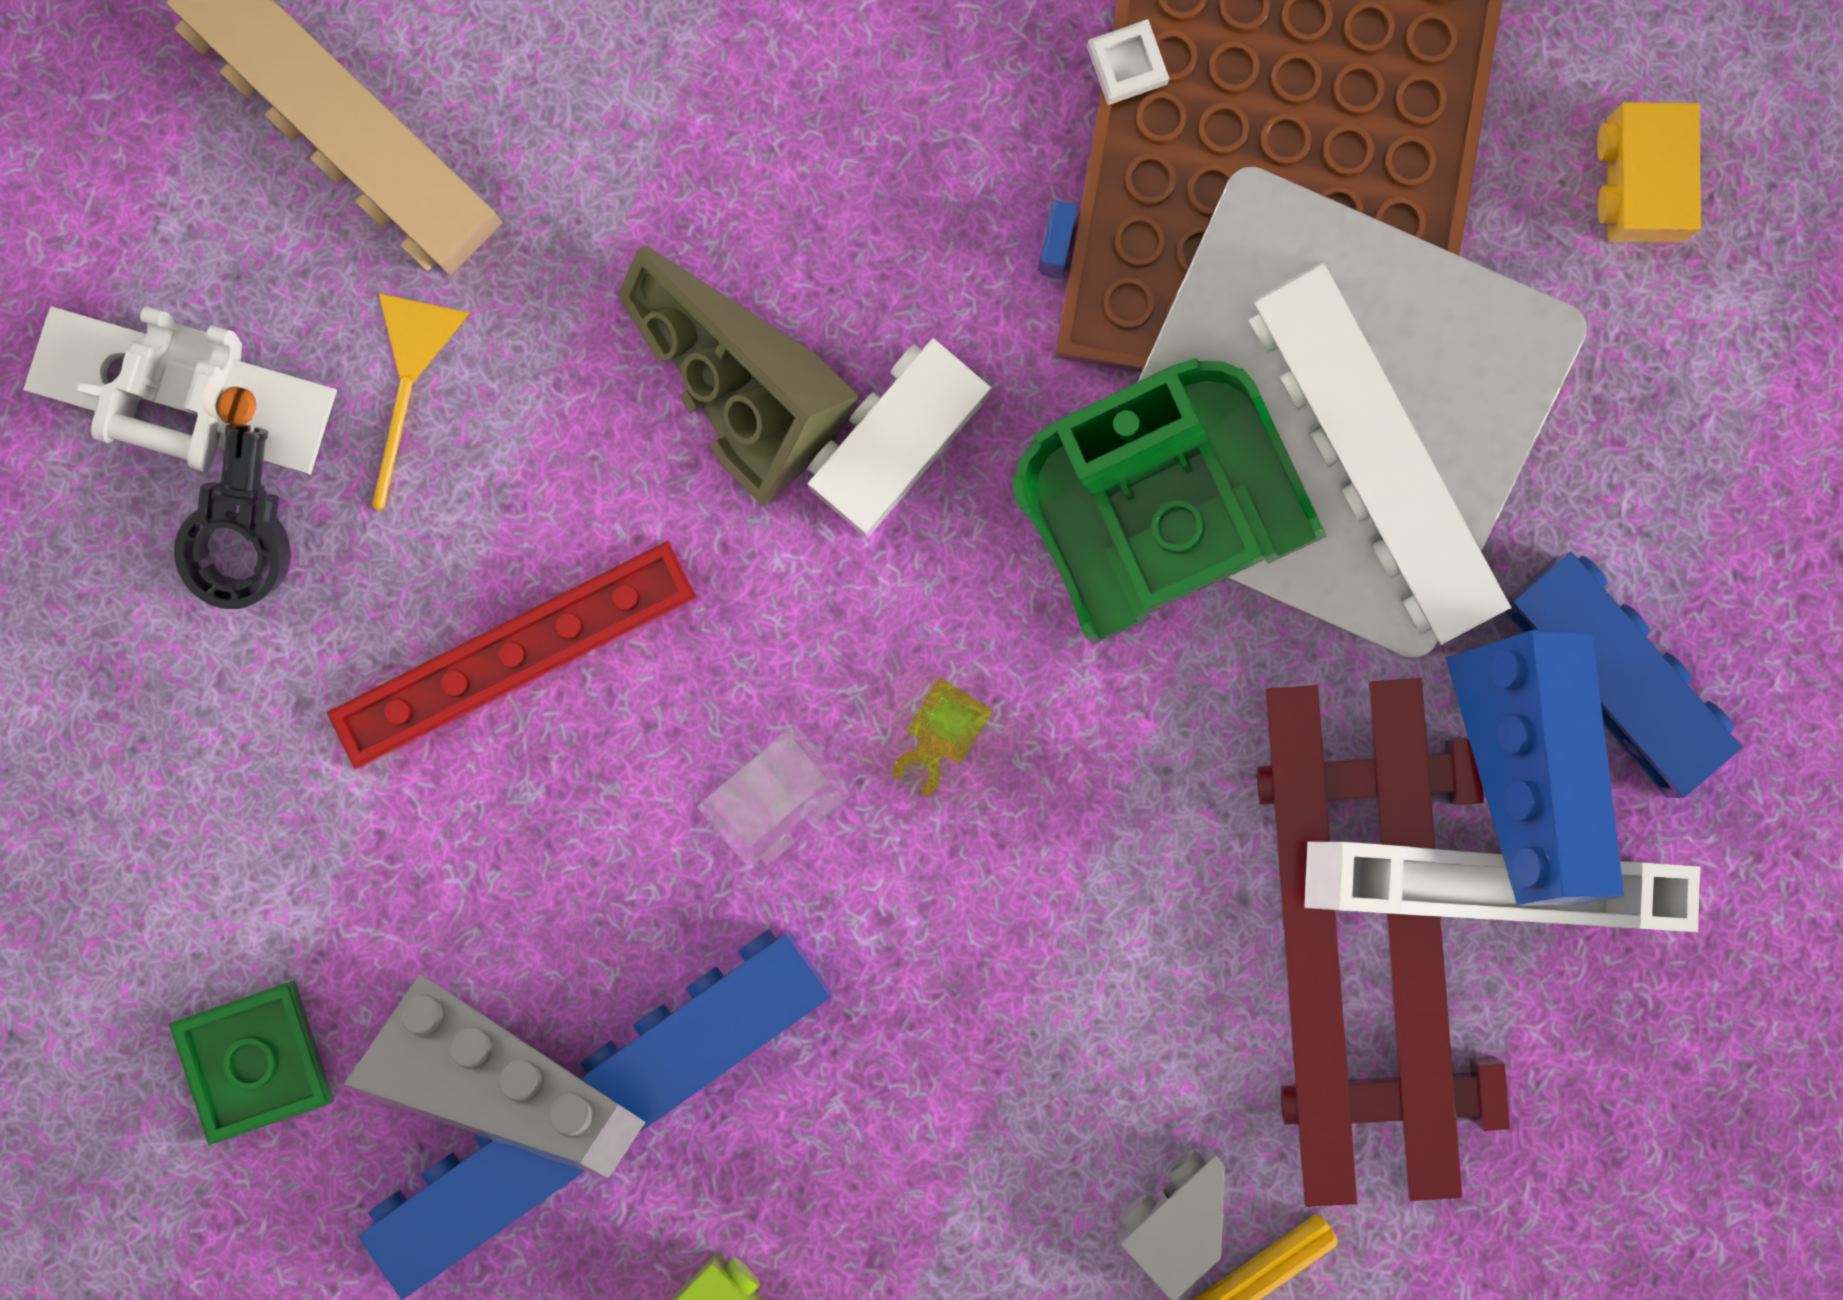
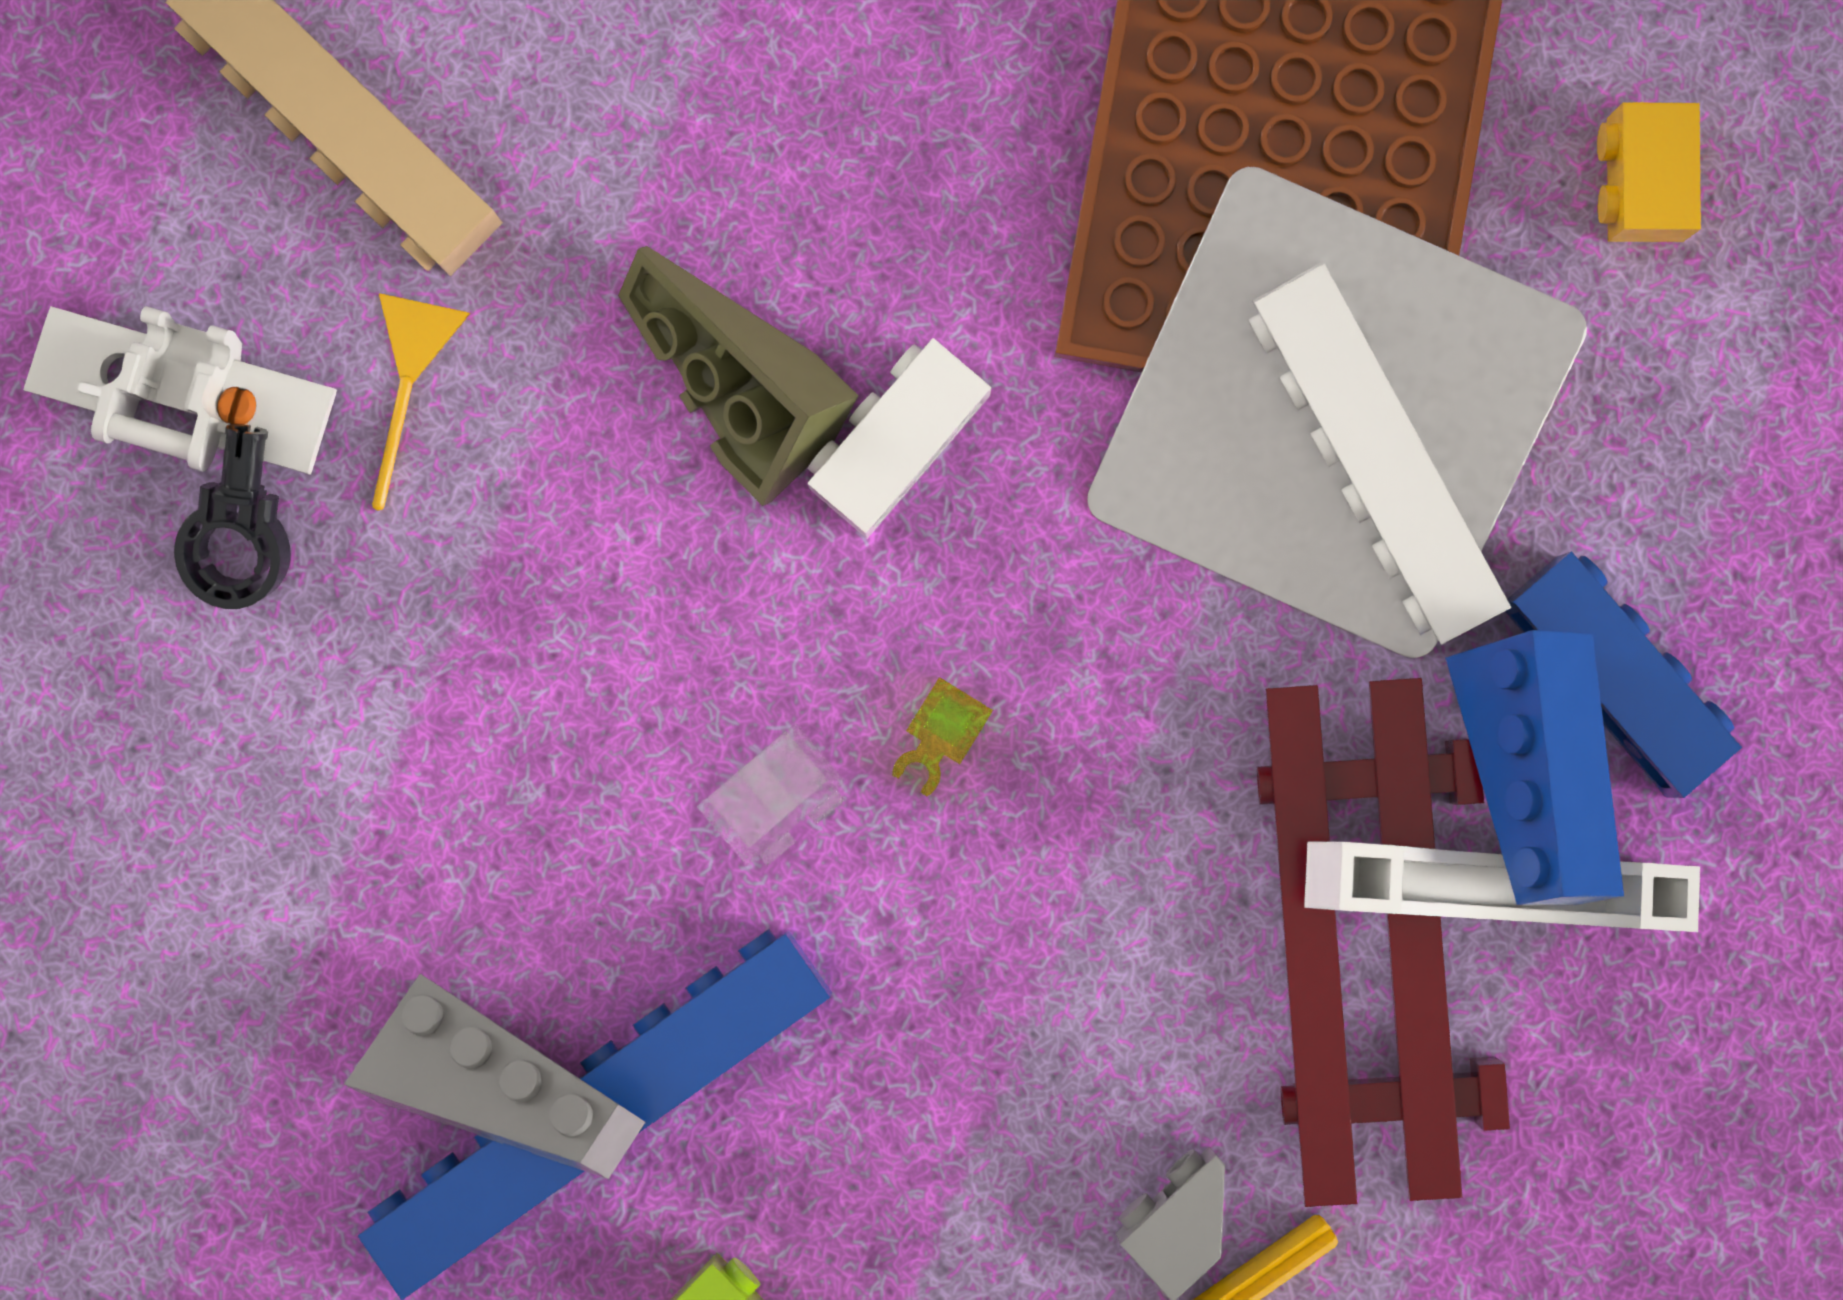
(251, 1062): green tile -> none
(511, 655): red tile -> none
(1057, 239): blue tile -> none
(1127, 62): white tile -> none
(1162, 493): green piece -> none

